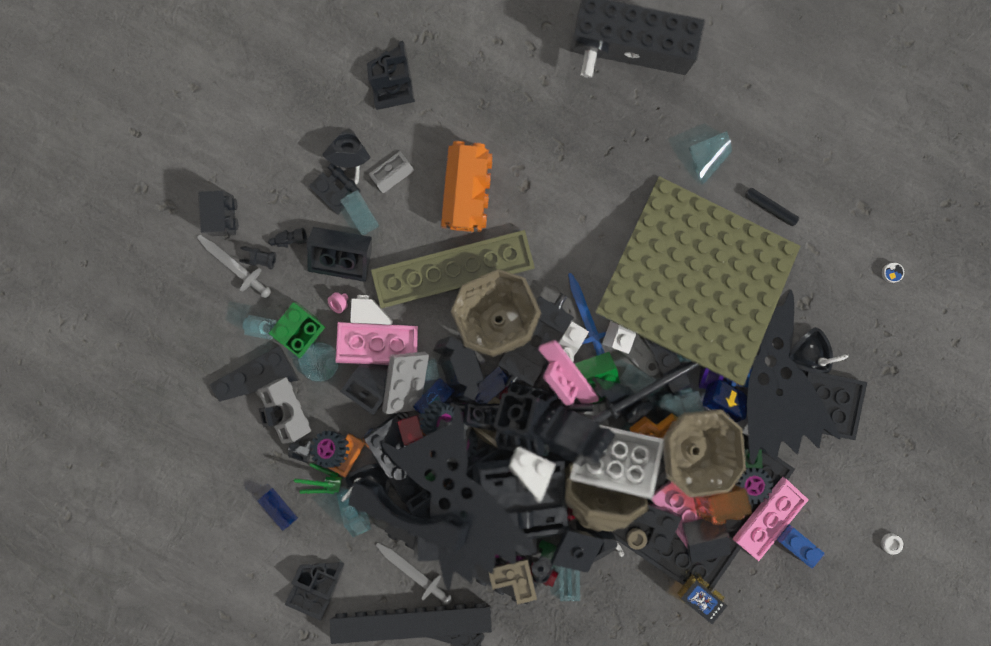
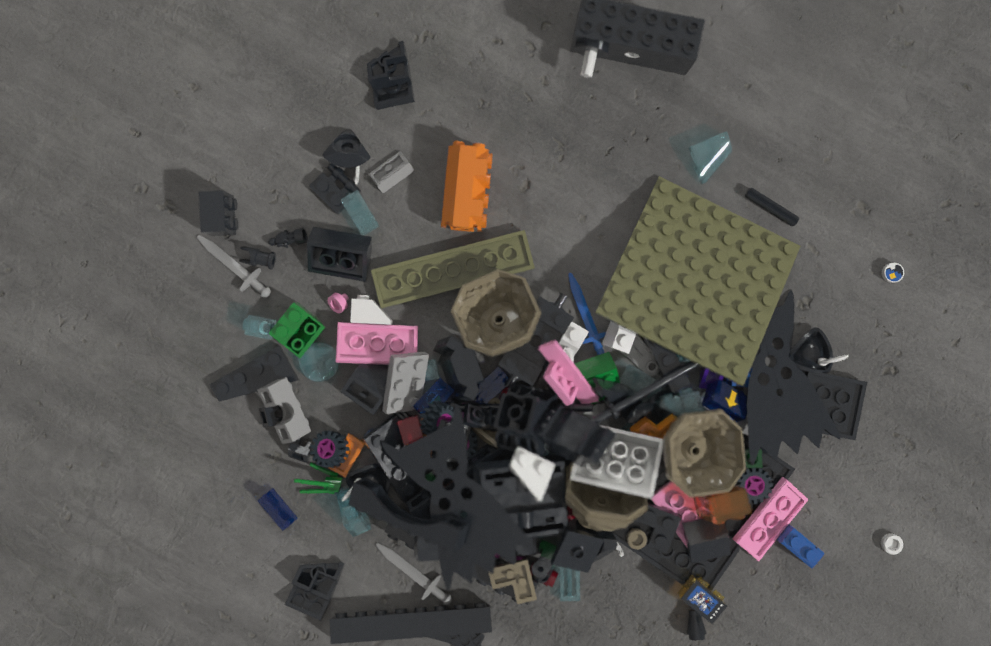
(696, 628): none -> black cone

